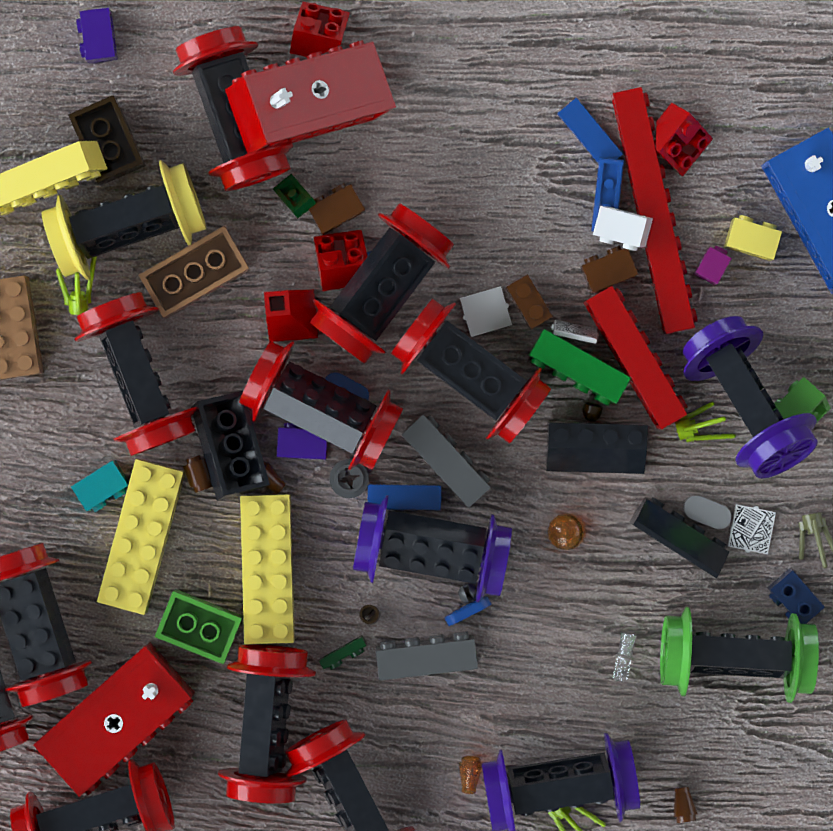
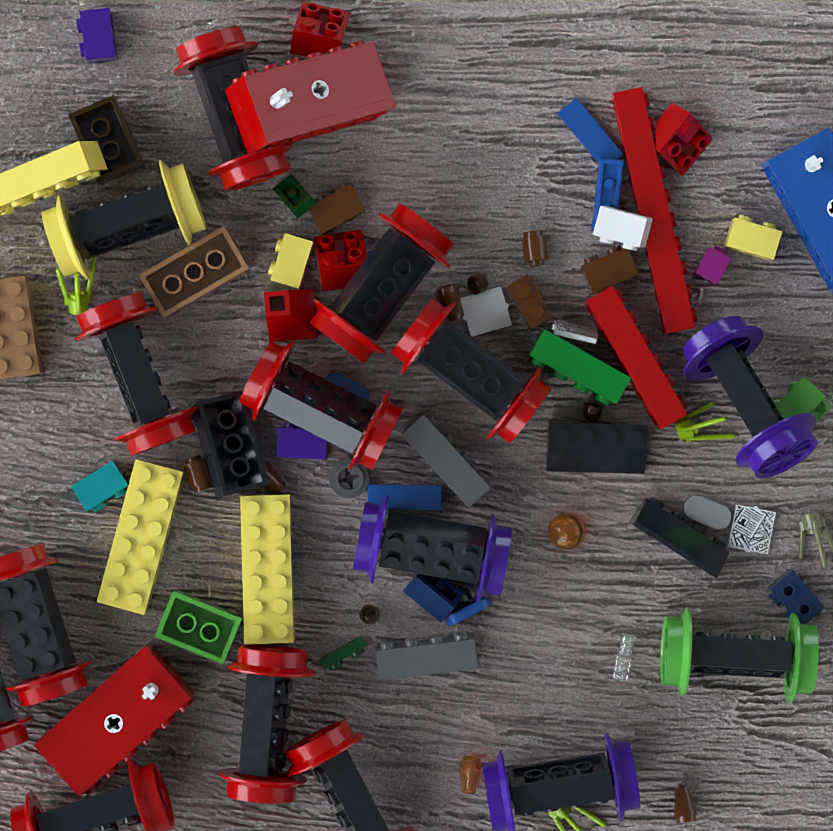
(291, 261): none -> light yellow brick
(434, 594): none -> dark blue brick
(447, 295): none -> reddish brown cone
(472, 286): none -> dark brown hinge
(534, 248): none -> reddish brown brick

